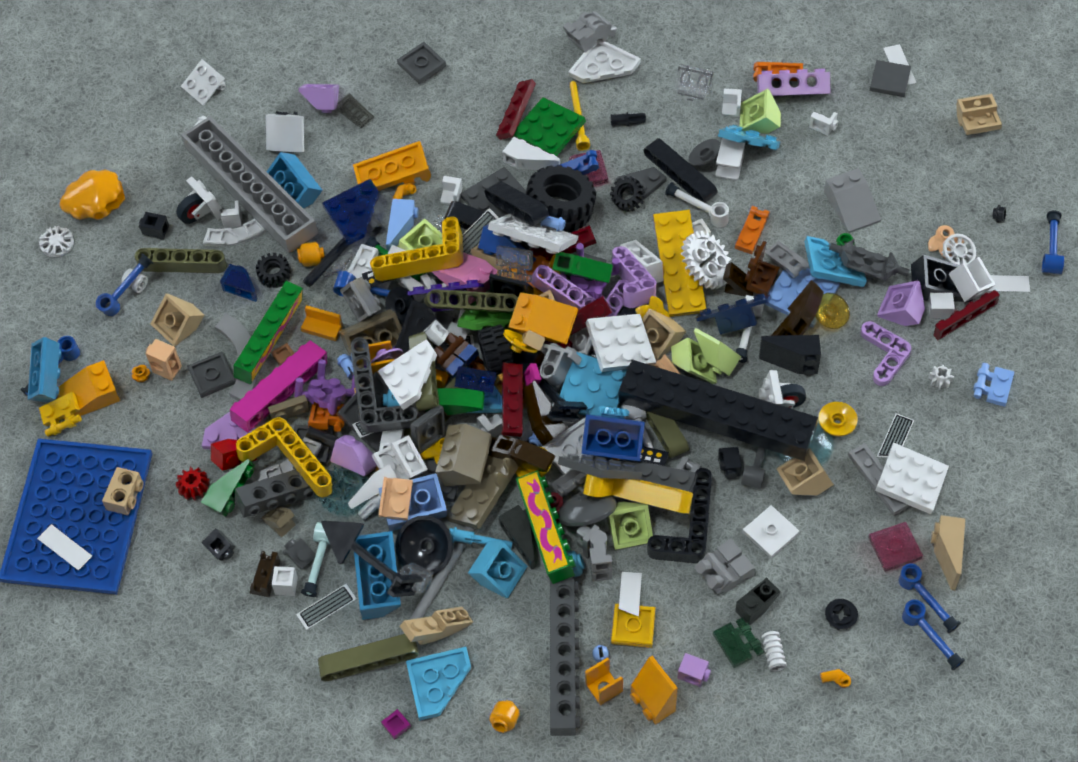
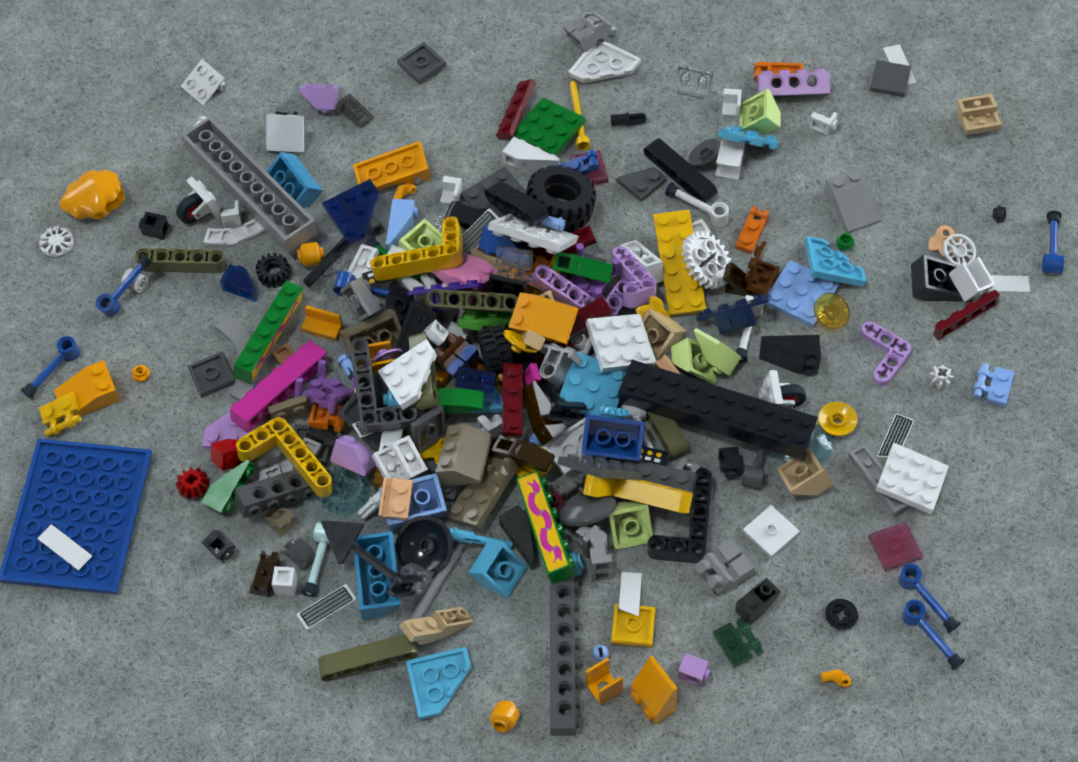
(44, 370): dark azure slope -> none
(118, 490): tan brick -> none
(163, 359): light nougat brick -> none
(176, 319): tan slope -> none
(372, 486): white sticker -> none
(395, 724): magenta plate -> none
(621, 187): black tyre -> none
(774, 651): white piece -> none
(786, 259): light grey plate -> none
(801, 311): dark brown slope -> none
(868, 262): dark grey plate -> none
(903, 304): lavender slope -> none
(940, 305): white panel -> none
(948, 547): tan slope -> none

